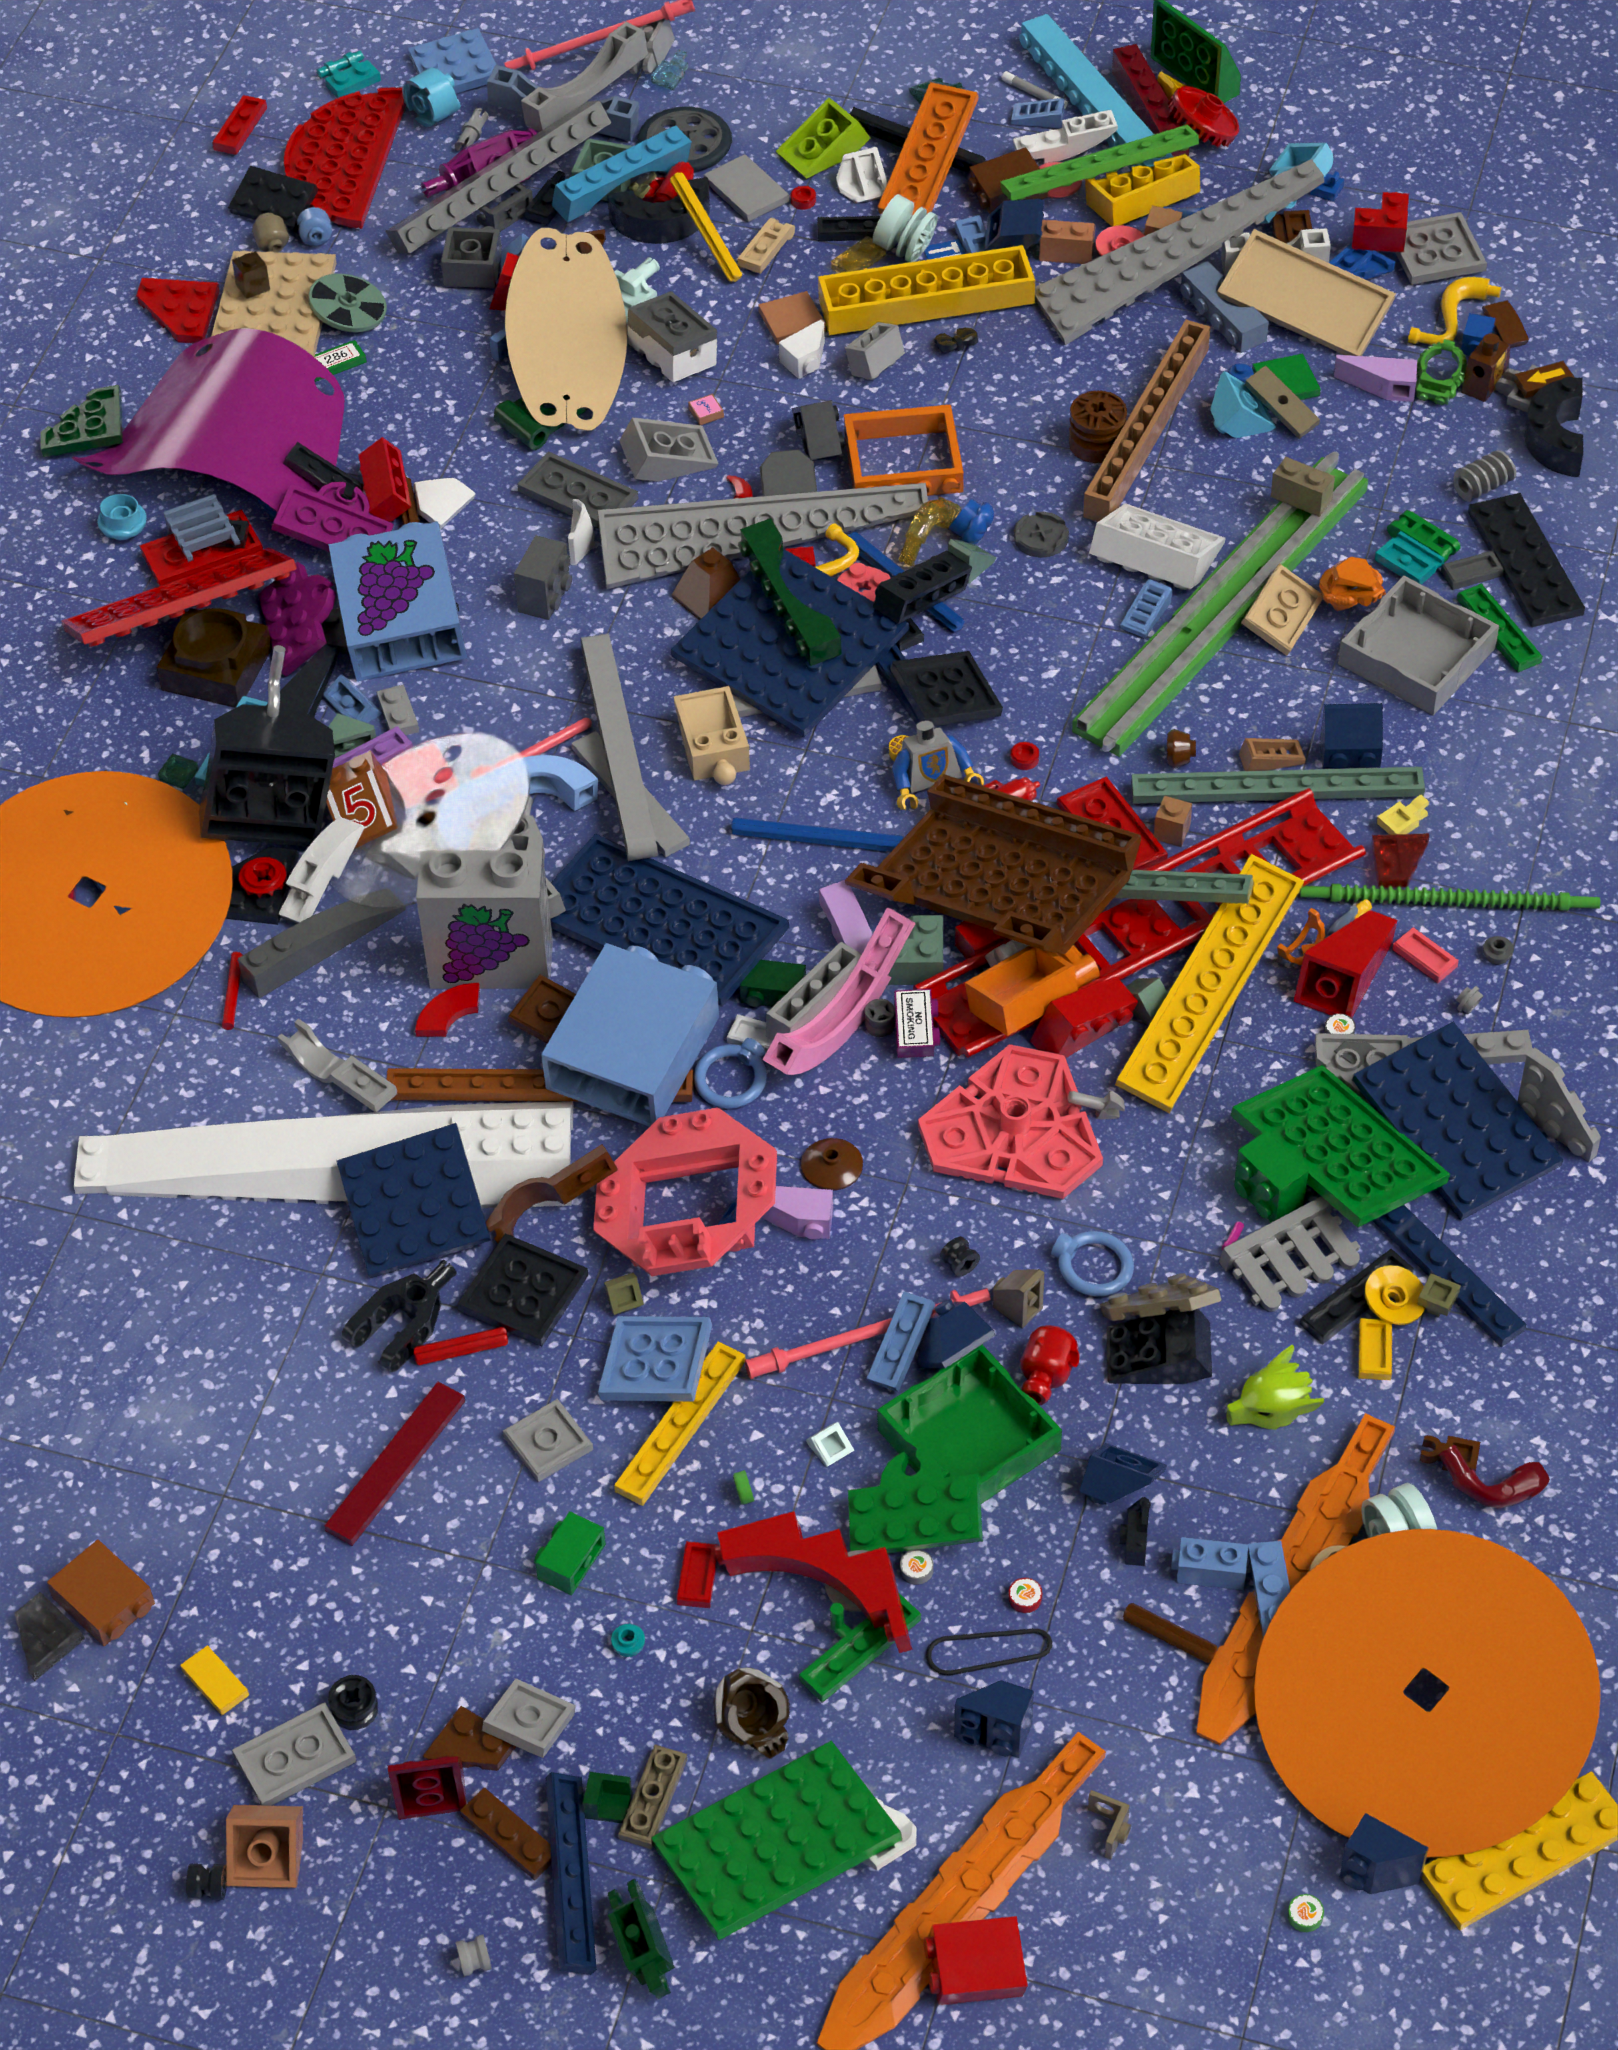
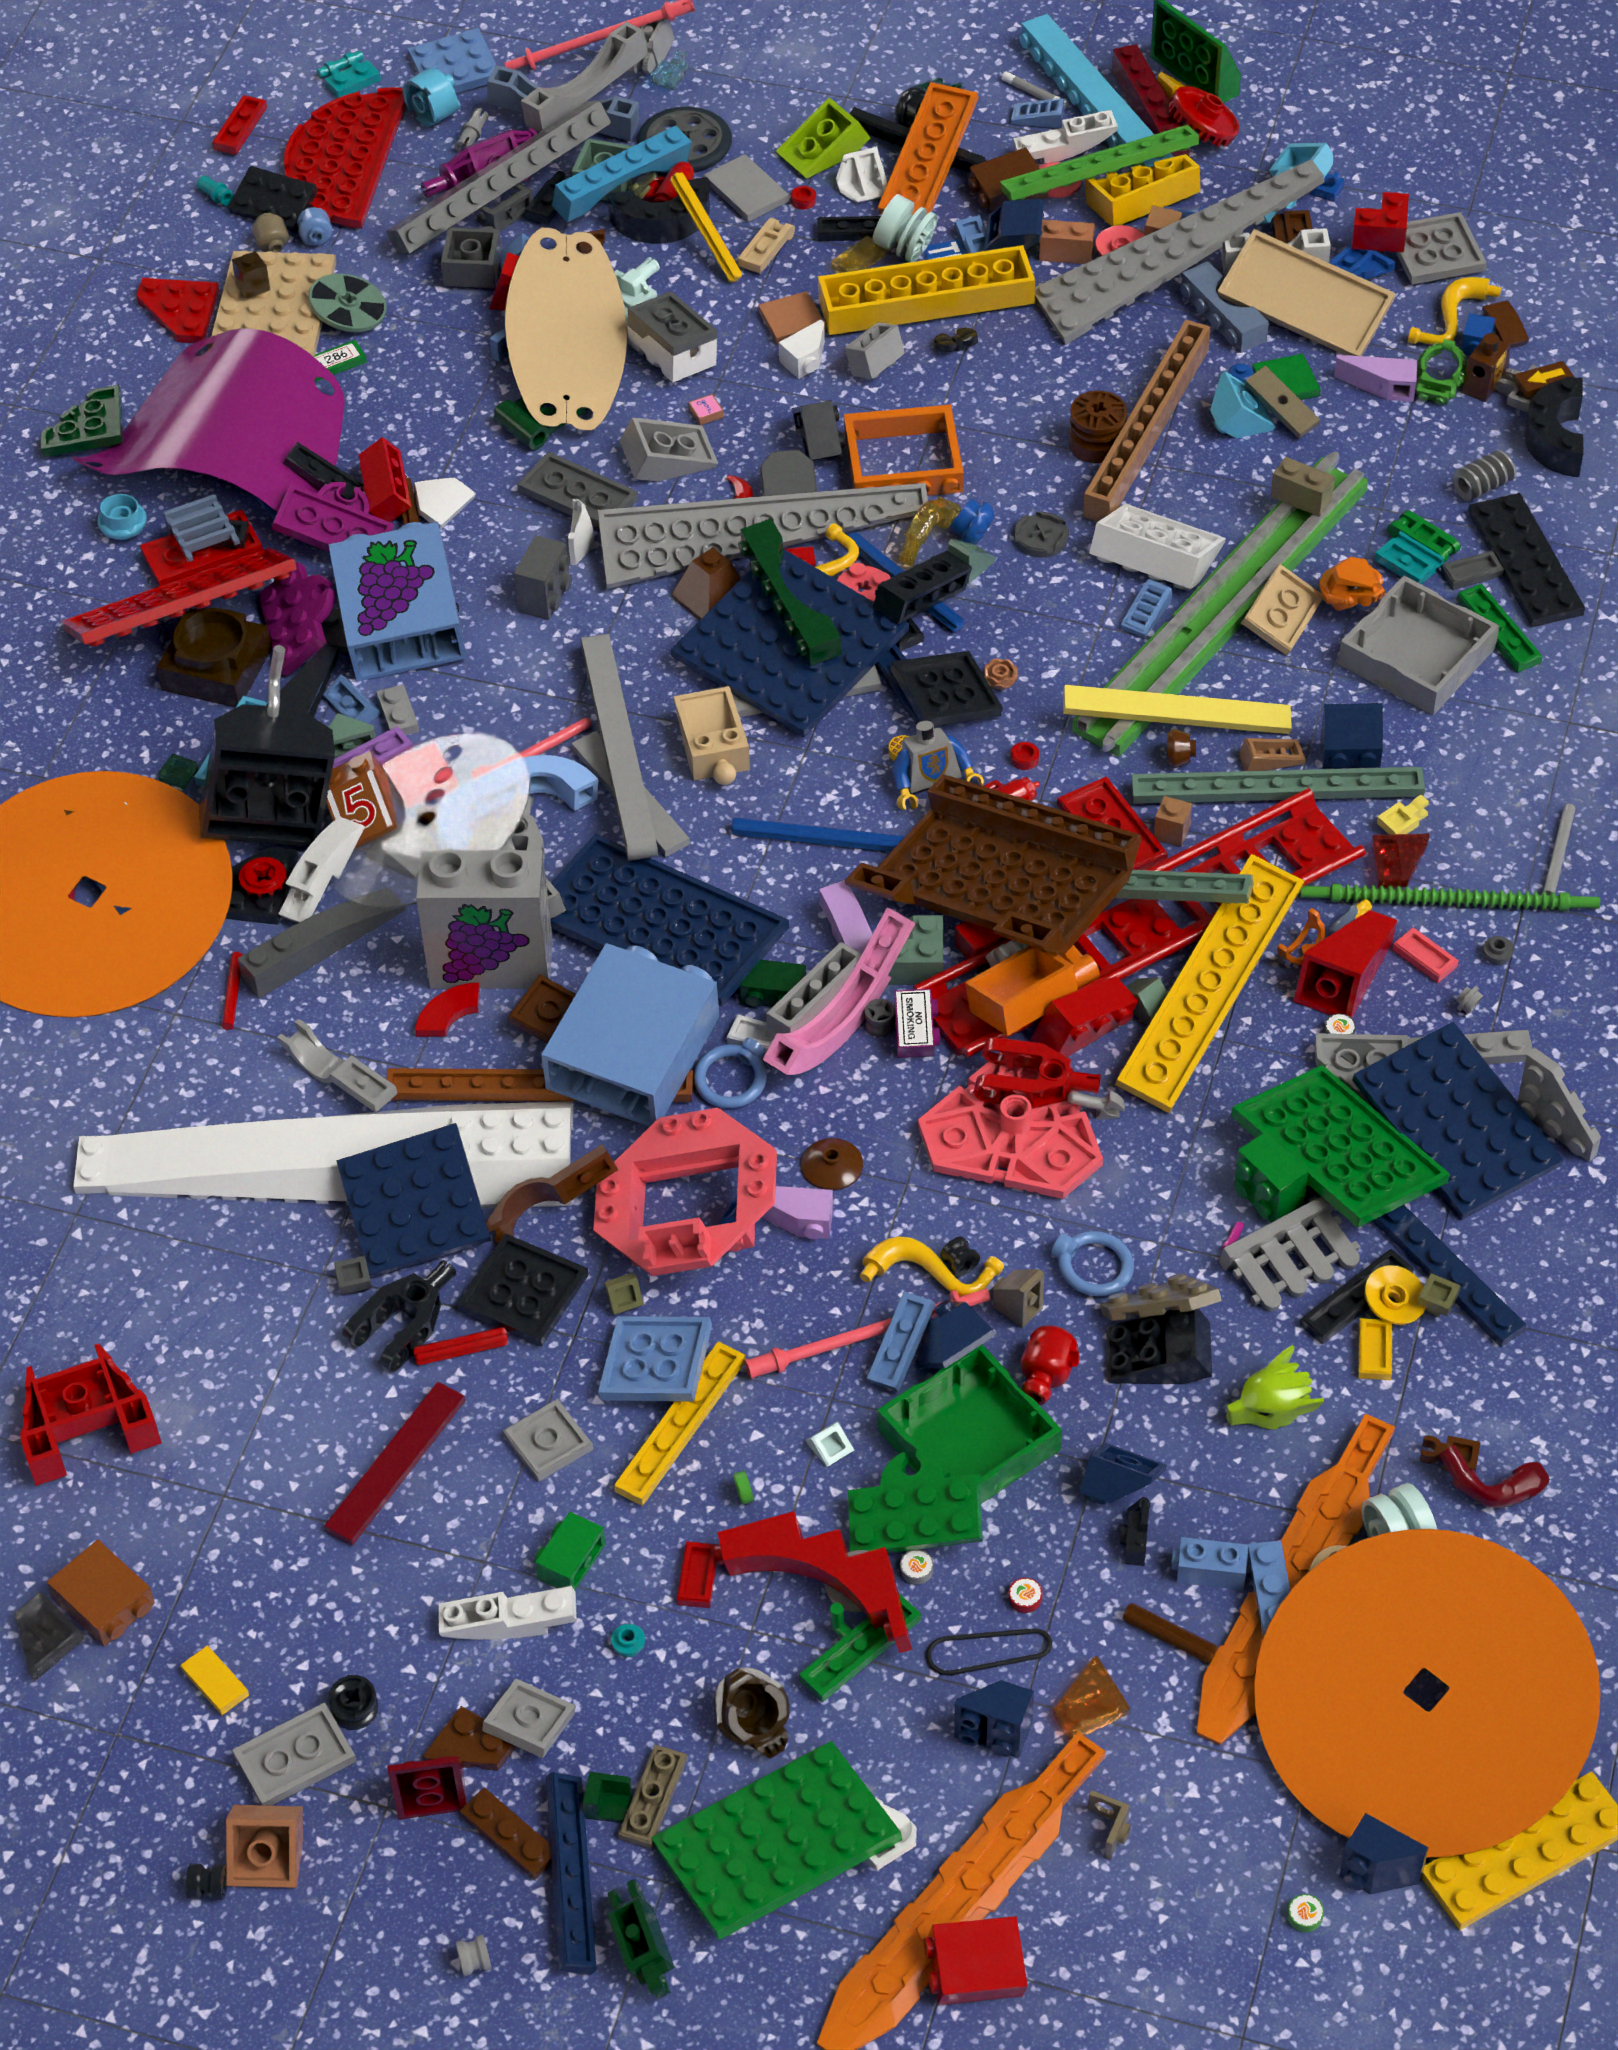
(78, 1403): none -> red wedge
(217, 191): none -> teal pin
(352, 1275): none -> dark grey plate
(505, 1618): none -> white slope
(900, 1248): none -> yellow animal
(908, 105): none -> black piece
(1000, 673): none -> nougat plate
(1054, 1070): none -> red piece
(1090, 1702): none -> clear orange wing
(1177, 709): none -> light yellow tile
(1559, 849): none -> light grey bar

